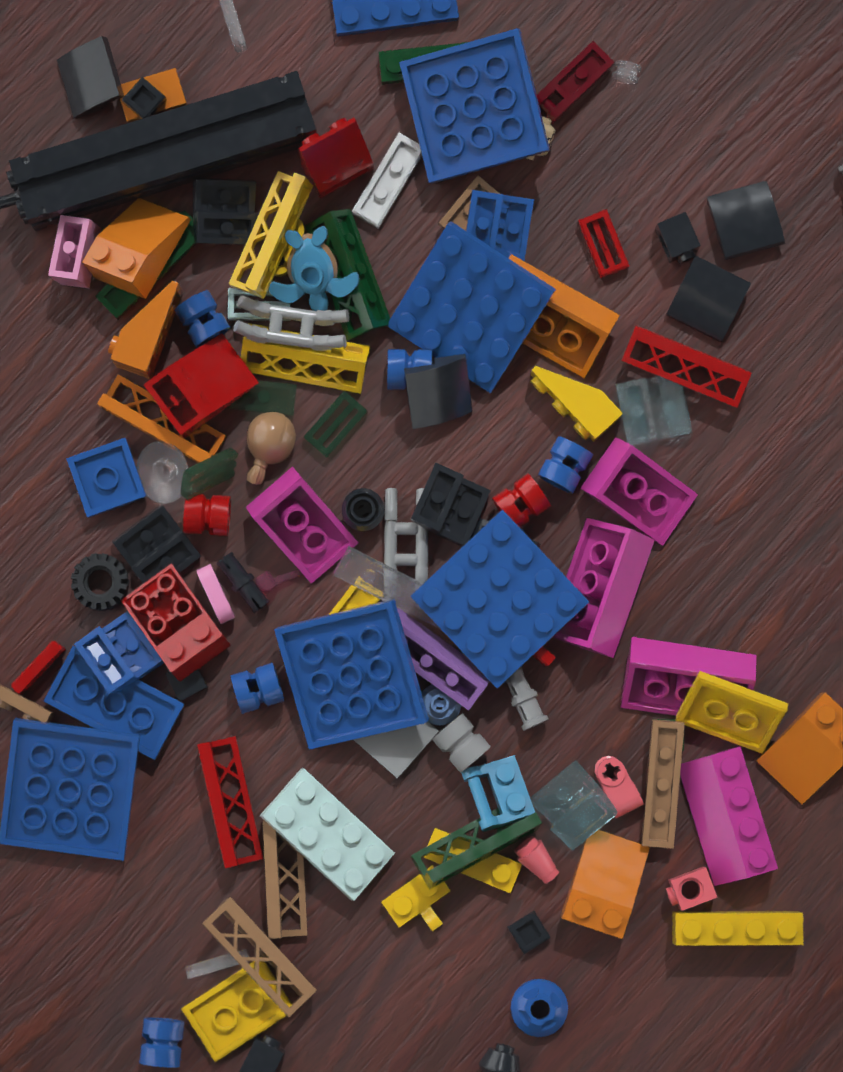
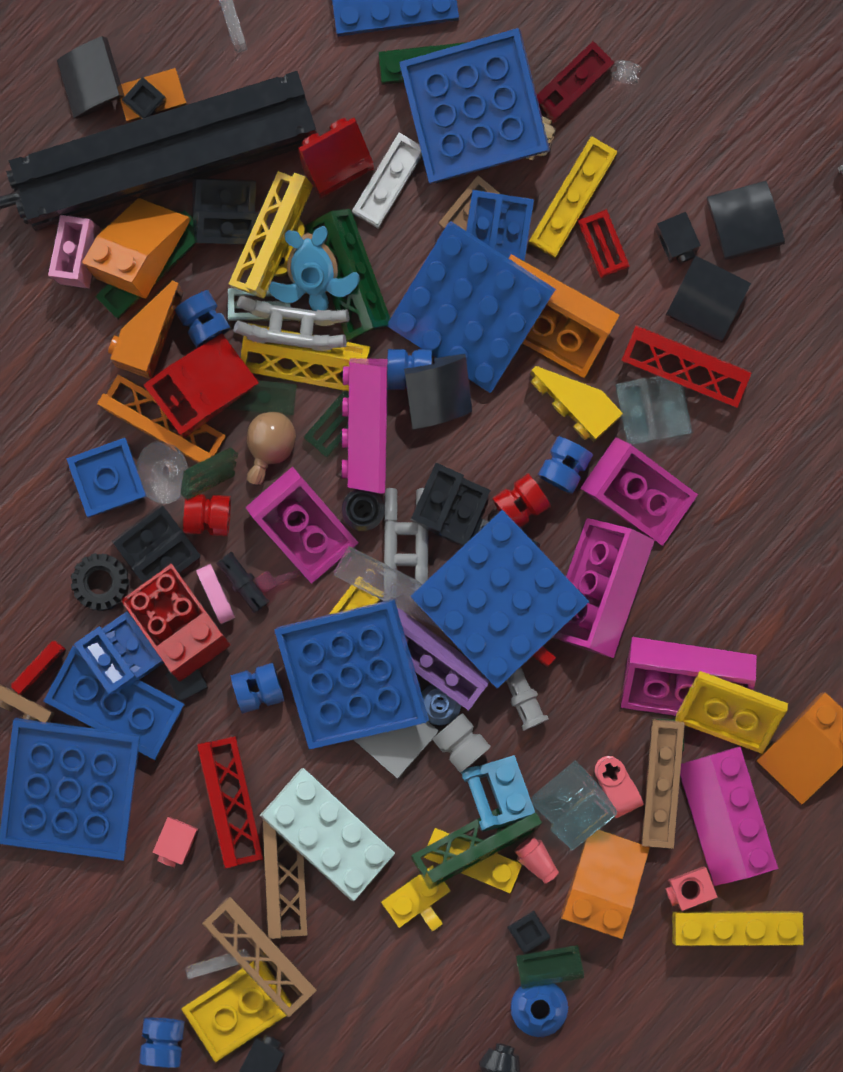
(175, 842): none -> coral brick
(366, 424): none -> dark pink slope
(550, 966): none -> clear green tile
(573, 197): none -> yellow tile

